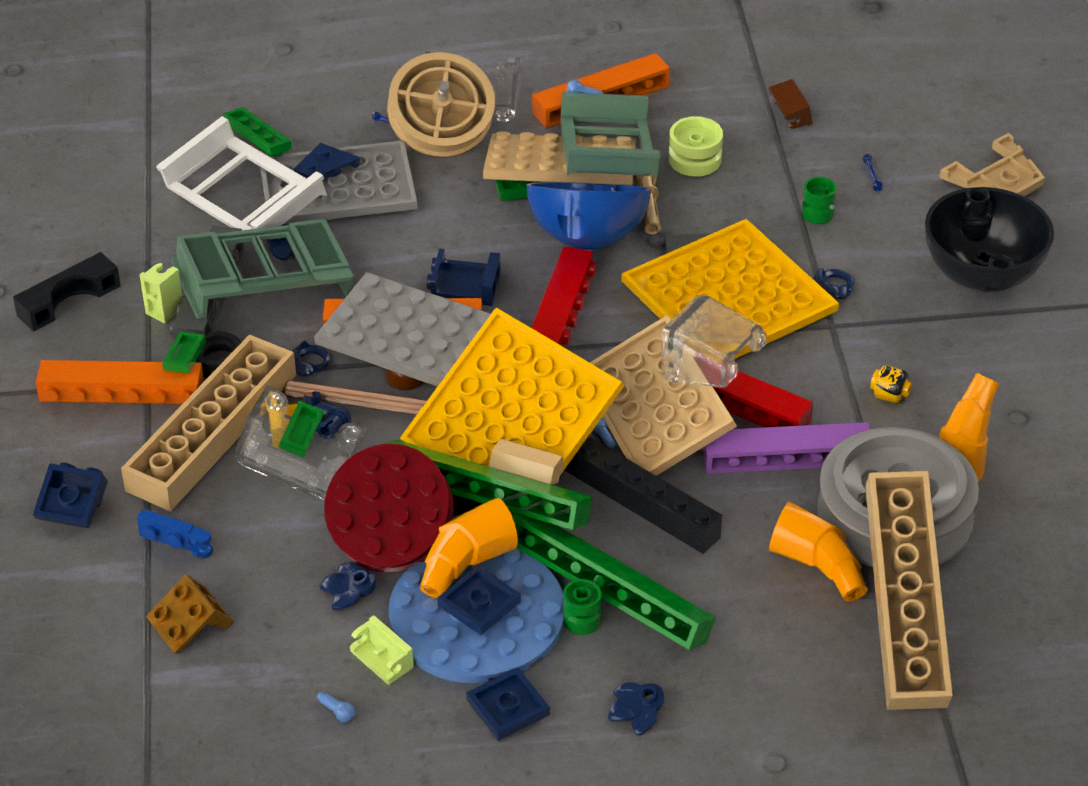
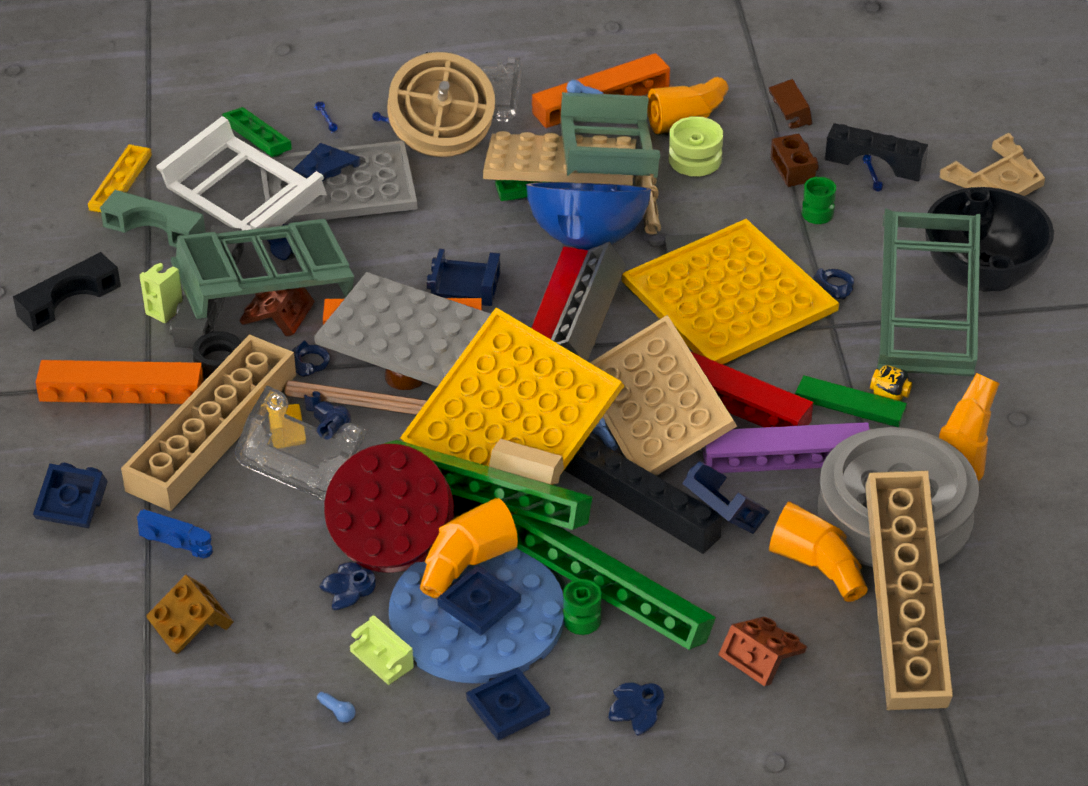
(121, 175): none -> yellow tile
(128, 211): none -> sand green arch
(184, 352): green tile -> none
(285, 307): none -> copper bracket
(301, 429): green tile -> none
(320, 106): none -> clear blue hinge
(589, 300): none -> dark grey brick
(674, 103): none -> light orange piece
(703, 343): clear windscreen -> none
(740, 511): none -> dark blue panel
(759, 647): none -> copper bracket
(793, 159): none -> reddish brown brick
(852, 401): none -> green tile
(903, 155): none -> black arch
(926, 361): none -> sand green piece

